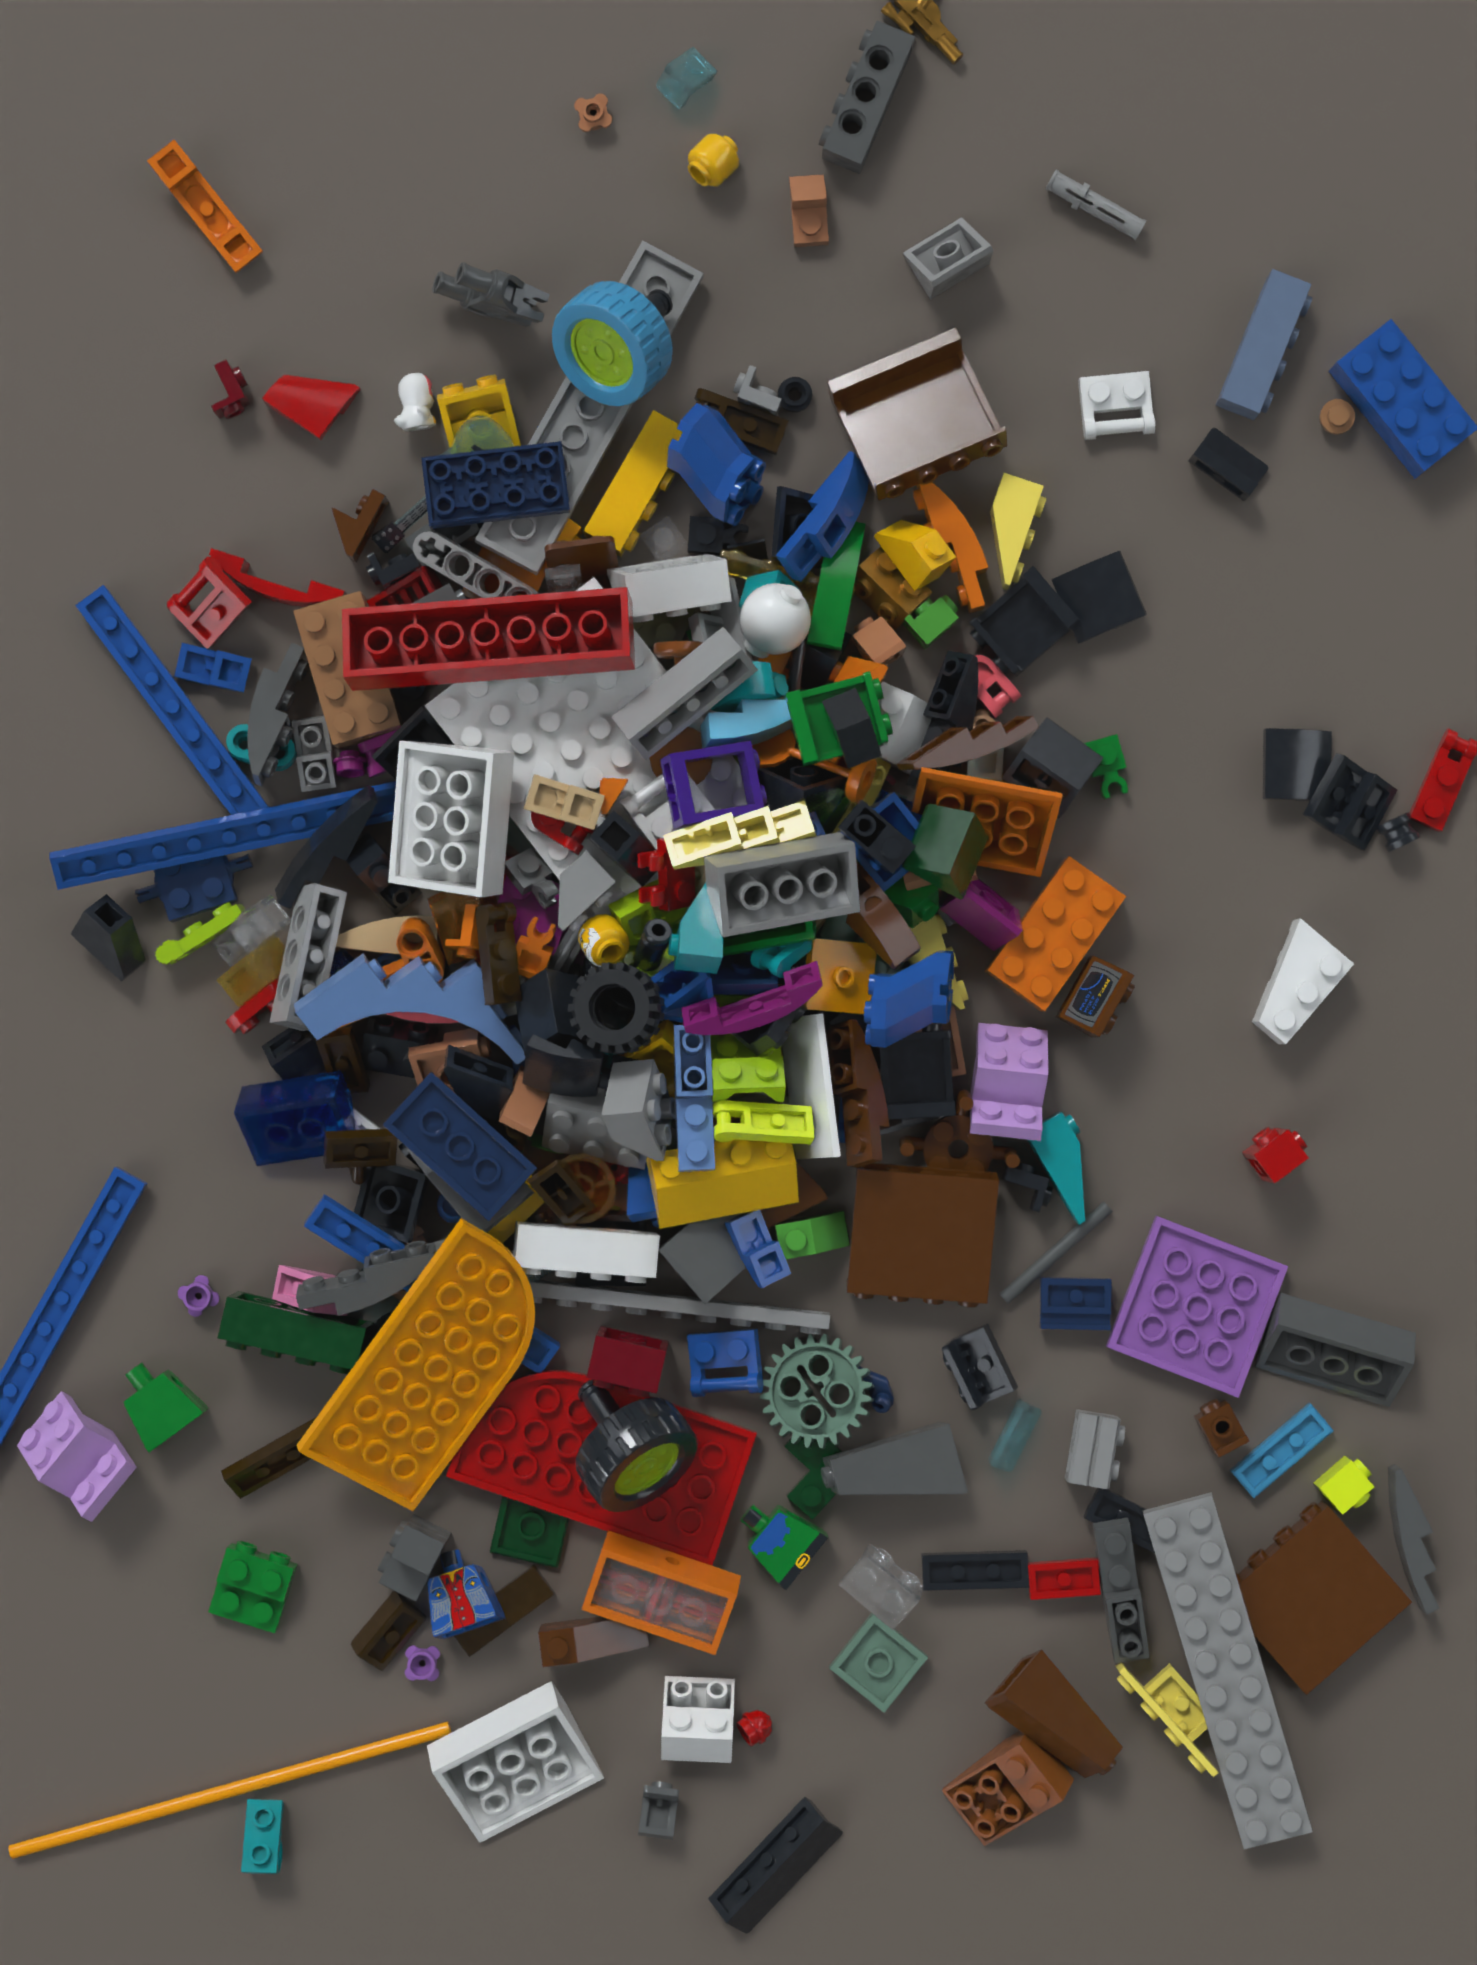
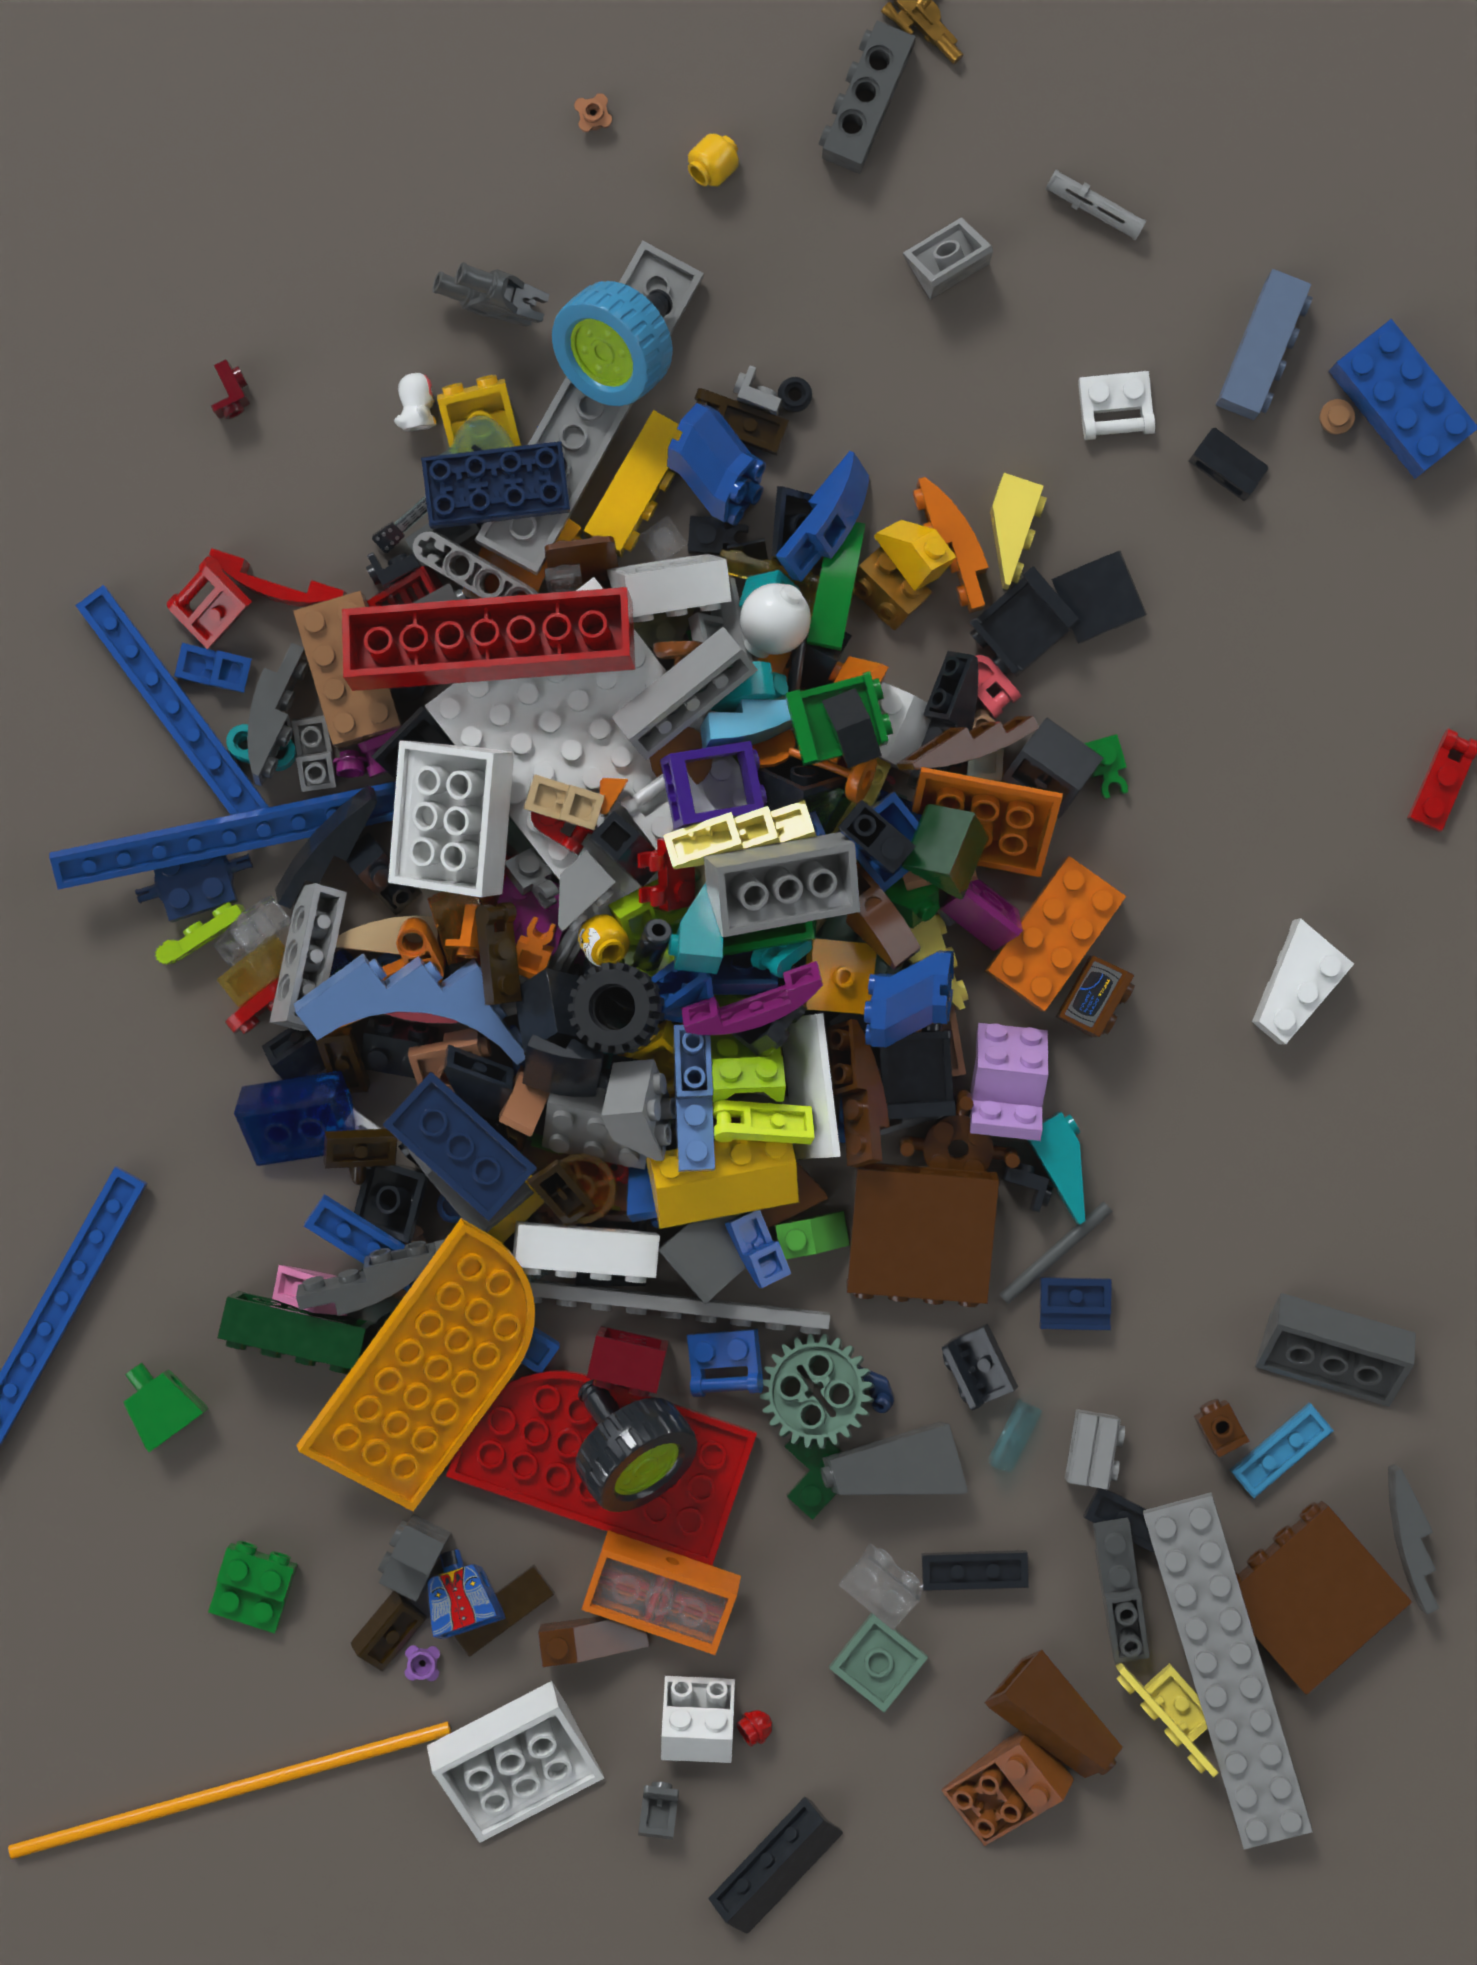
(76, 1456): lavender bracket -> none
(110, 937): black slope -> none
(194, 1305): medium lavender plate -> none
(204, 206): orange slope -> none
(263, 1837): teal plate -> none
(266, 1463): dark brown plate -> none
(310, 401): red slope -> none
(358, 531): reddish brown slope -> none
(528, 1533): dark green tile -> none
(684, 77): clear light blue bracket -> none
(782, 1541): torso -> none
(809, 210): nougat slope -> none
(877, 641): nougat slope -> none
(916, 415): panel -> none
(932, 620): bright green brick -> none
(1063, 1578): red plate -> none
(1196, 1306): medium lavender plate -> none
(1276, 1153): red brick -> none
(1294, 762): black slope -> none
(1345, 1484): neon yellow brick -> none
(1350, 801): black slope -> none
(1398, 831): black wheel -> none

